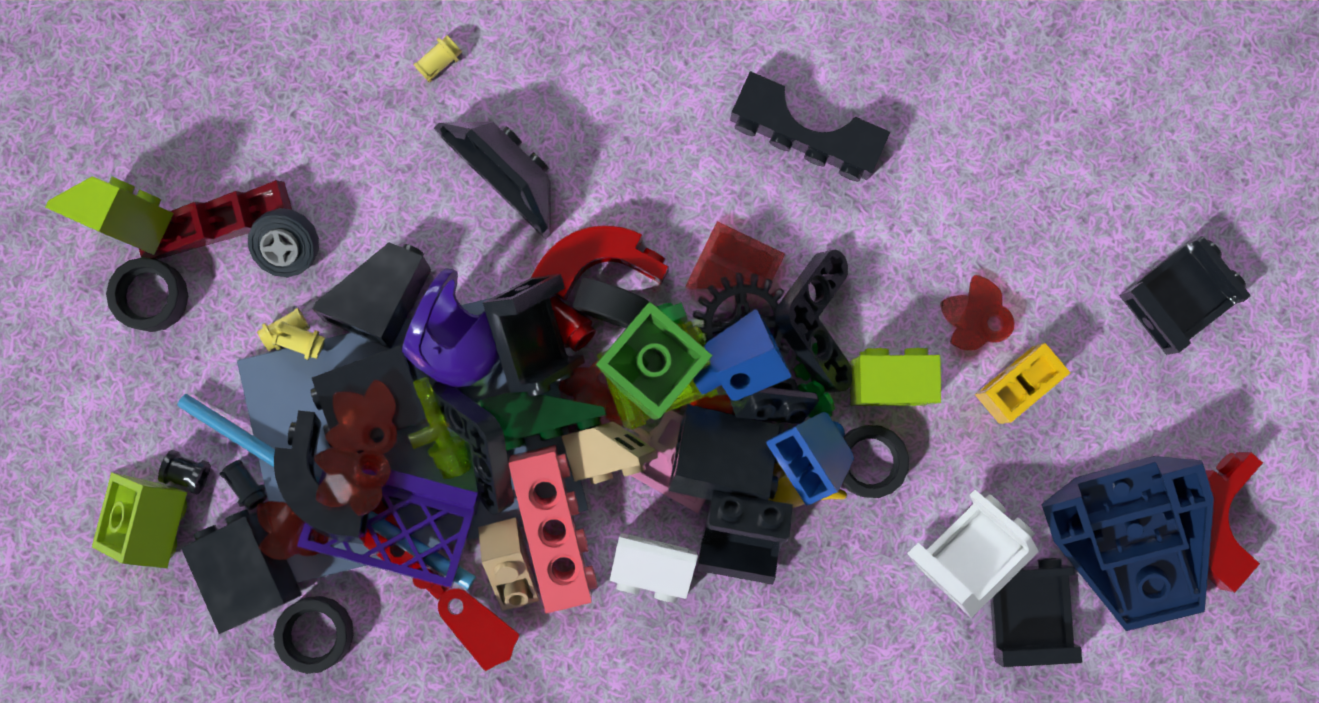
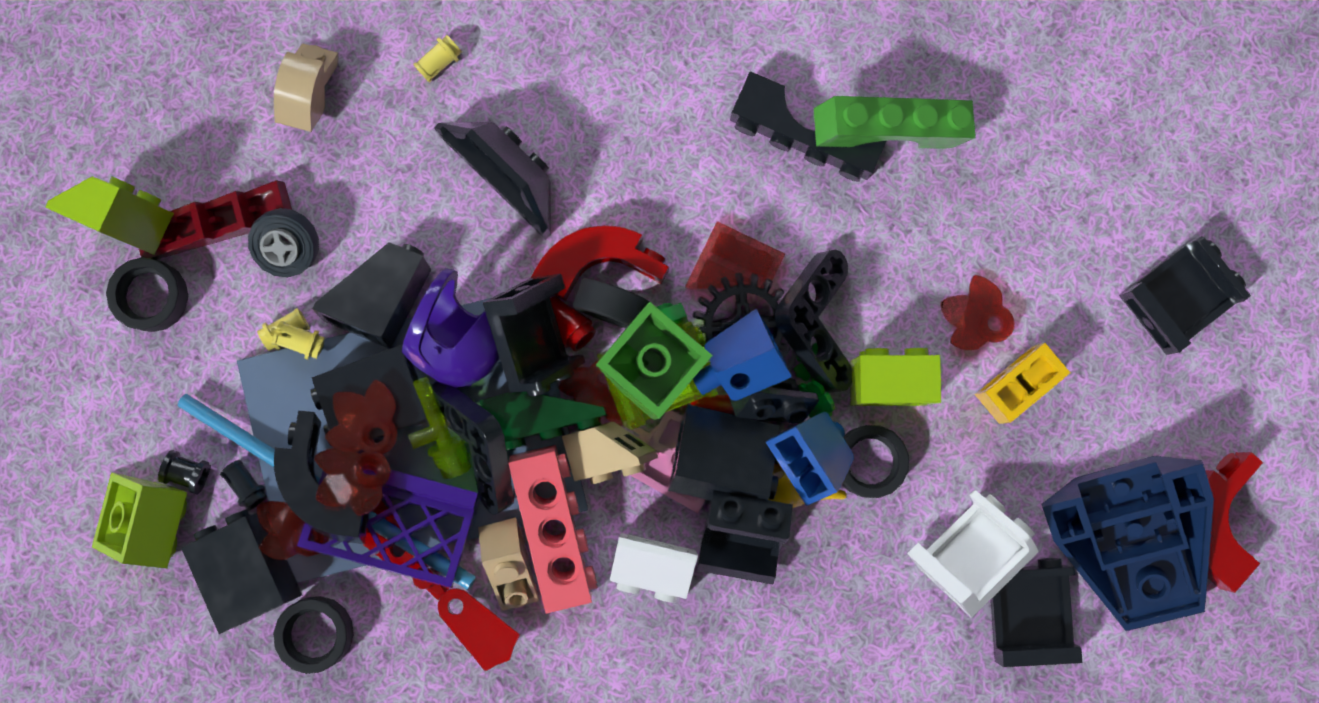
(301, 86): none -> tan brick
(862, 120): none -> bright green arch

